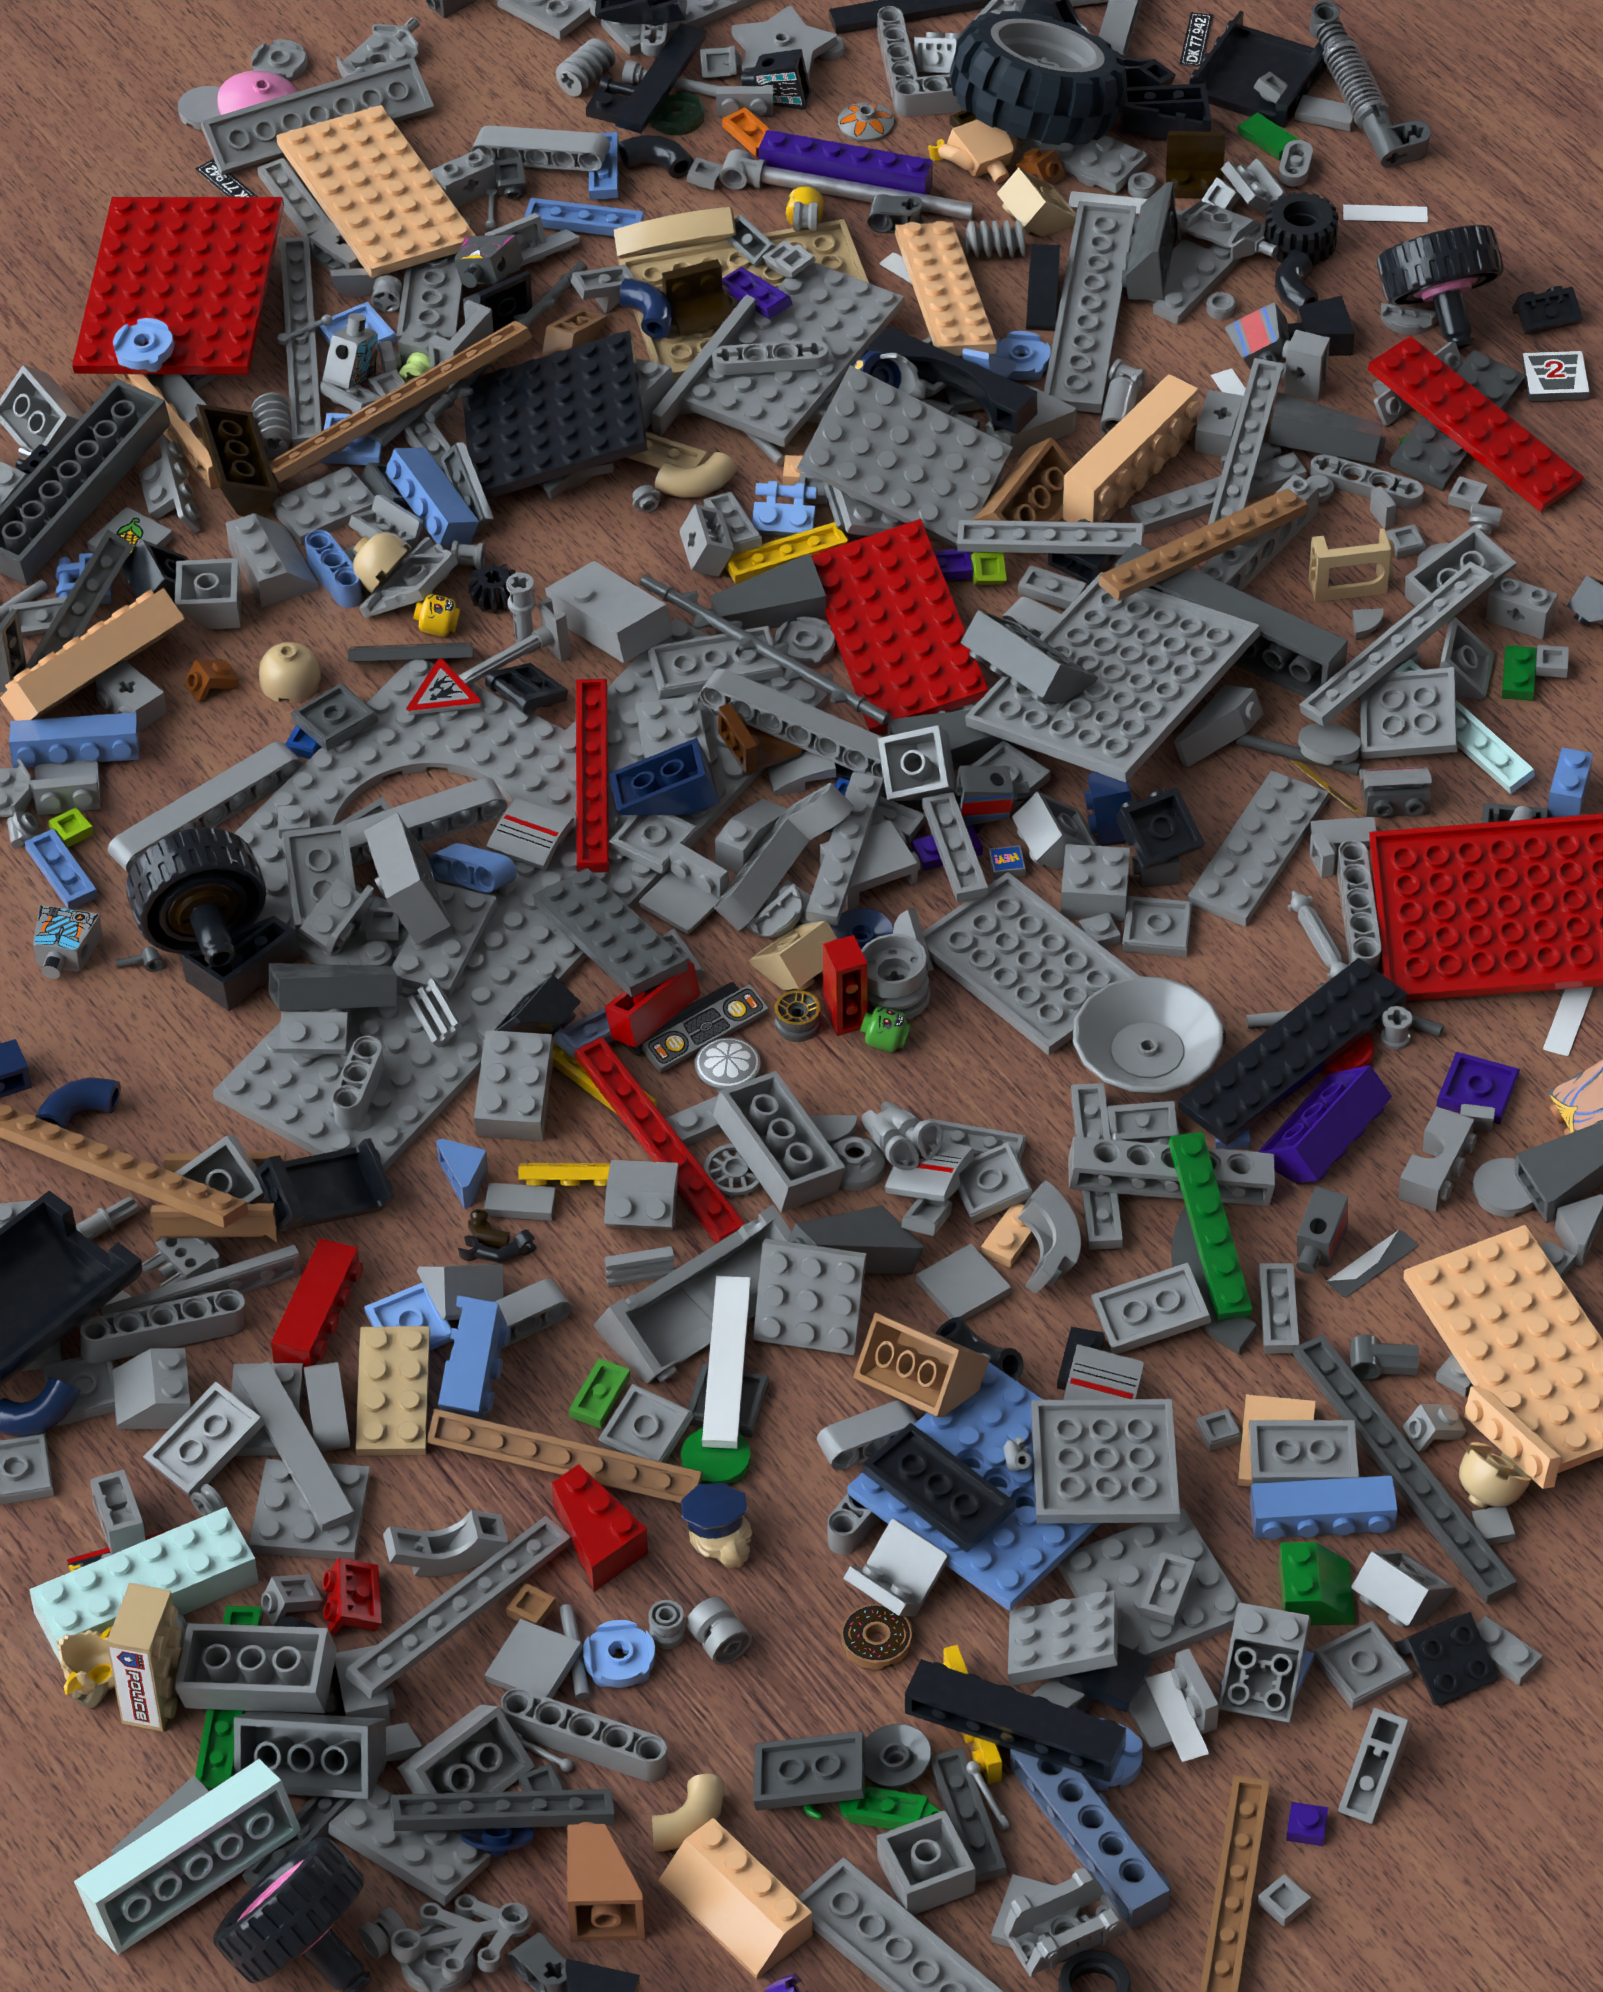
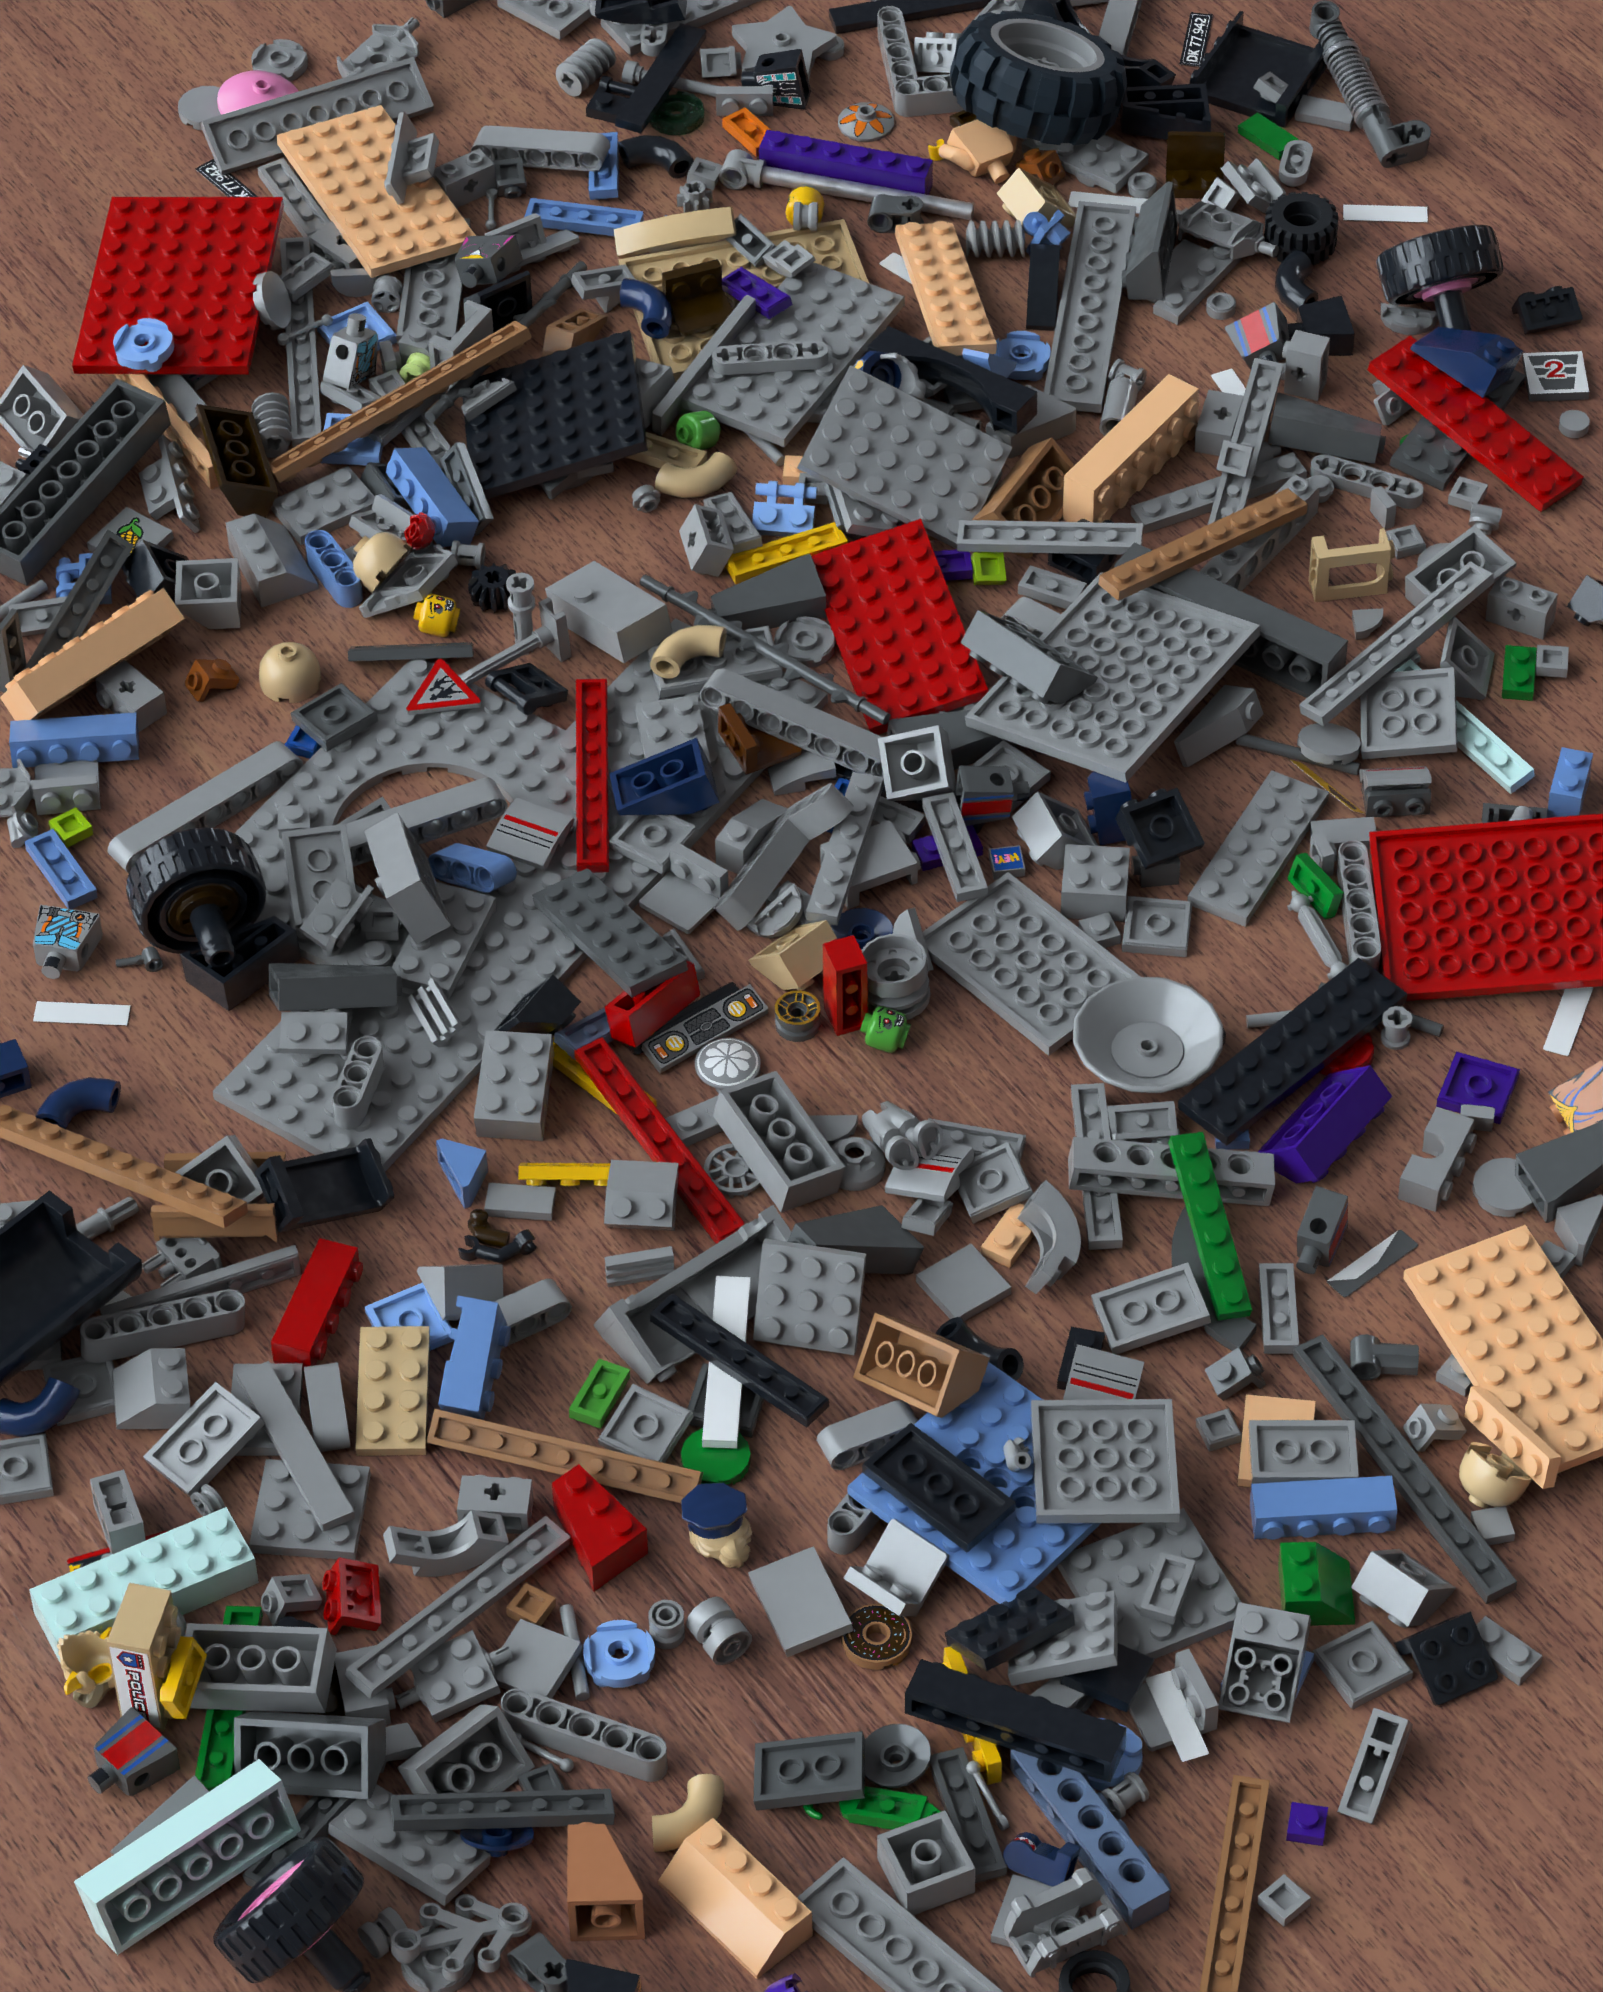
(82, 1013): none -> white sticker
(132, 1756): none -> dark grey torso
(183, 1677): none -> yellow plate
(272, 300): none -> light grey tile
(306, 275): none -> light grey plate
(410, 159): none -> light grey bracket
(420, 531): none -> red plate
(455, 1677): none -> light grey plate
(485, 396): none -> light grey tile
(504, 1496): none -> light grey brick
(685, 645): none -> tan cylinder
(694, 196): none -> light grey gear
(698, 430): none -> bright green head
(739, 1360): none -> black tile
(800, 1601): none -> light grey tile
(1009, 1628): none -> black plate
(1040, 1860): none -> dark blue leg
(1043, 231): none -> medium blue hips
(1126, 1794): none -> light grey bush
(1235, 458): none -> light grey plate
(1235, 1373): none -> bracket
(1313, 881): none -> green plate
(1470, 357): none -> dark blue slope
(1574, 424): none -> light grey tile

